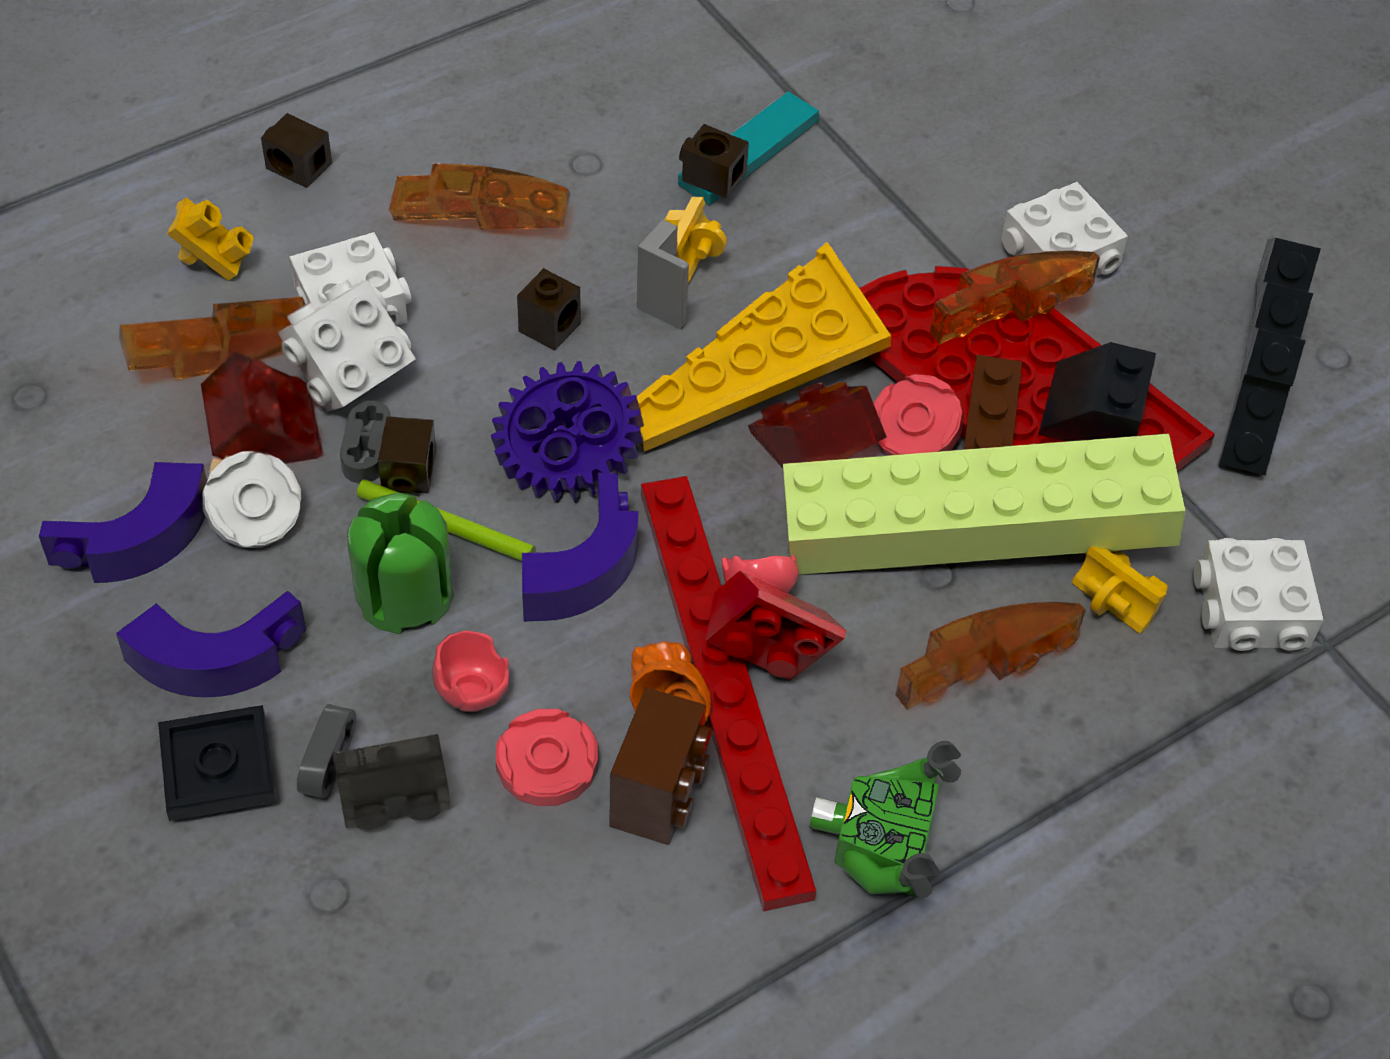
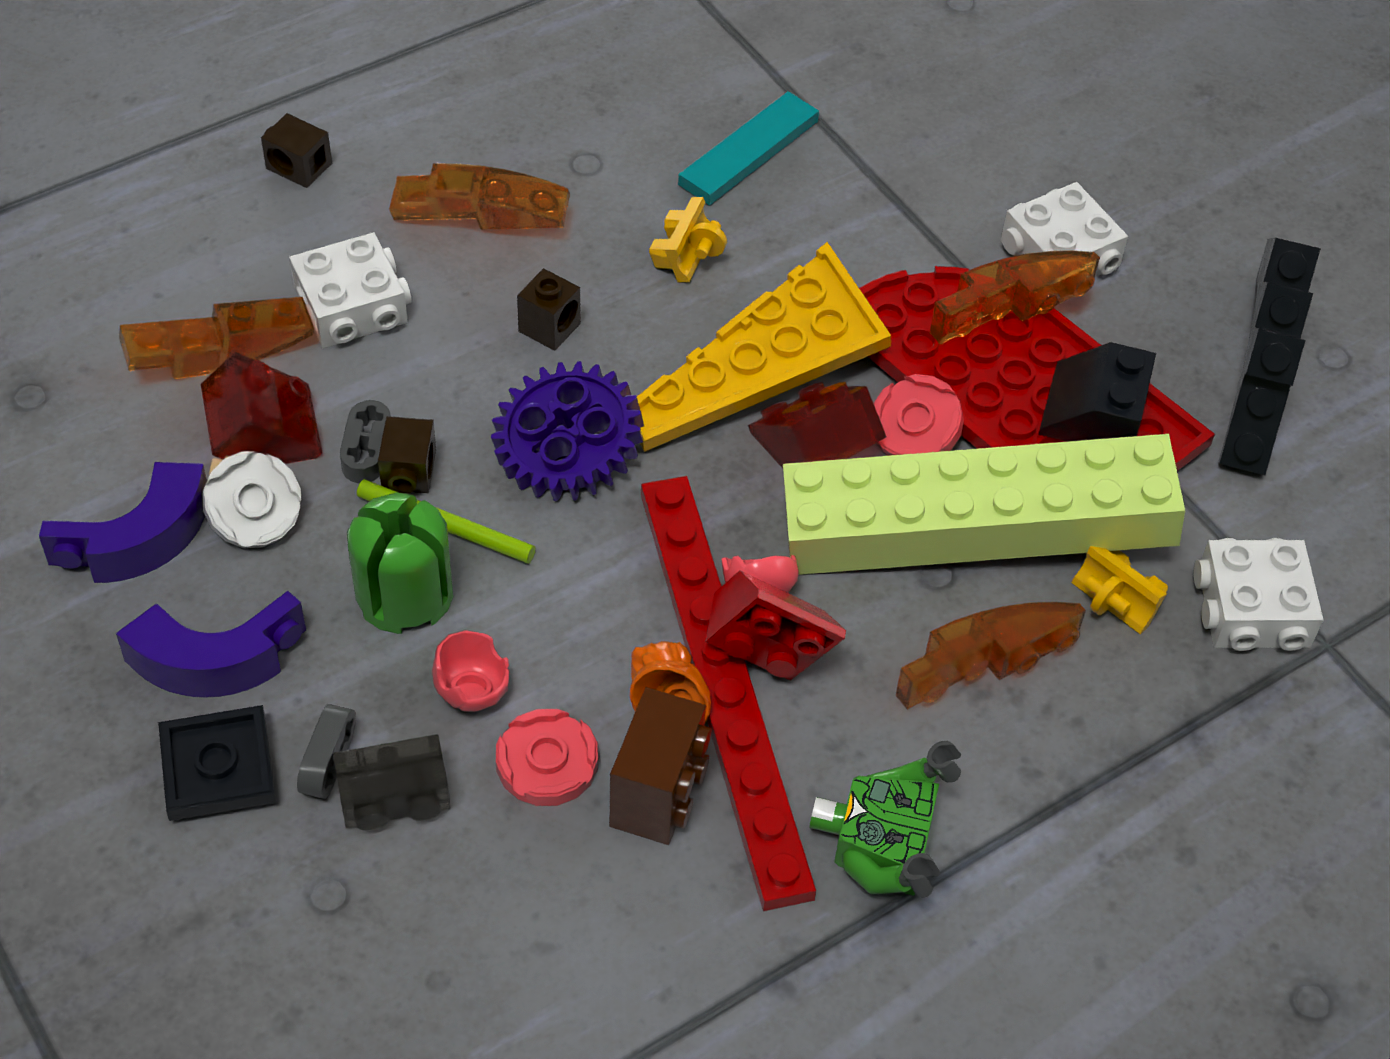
(204, 238): yellow hips -> none
(345, 344): white brick -> none
(586, 575): dark purple arch -> none
(662, 276): light grey panel -> none
(714, 160): dark brown brick -> none
(992, 403): reddish brown plate -> none

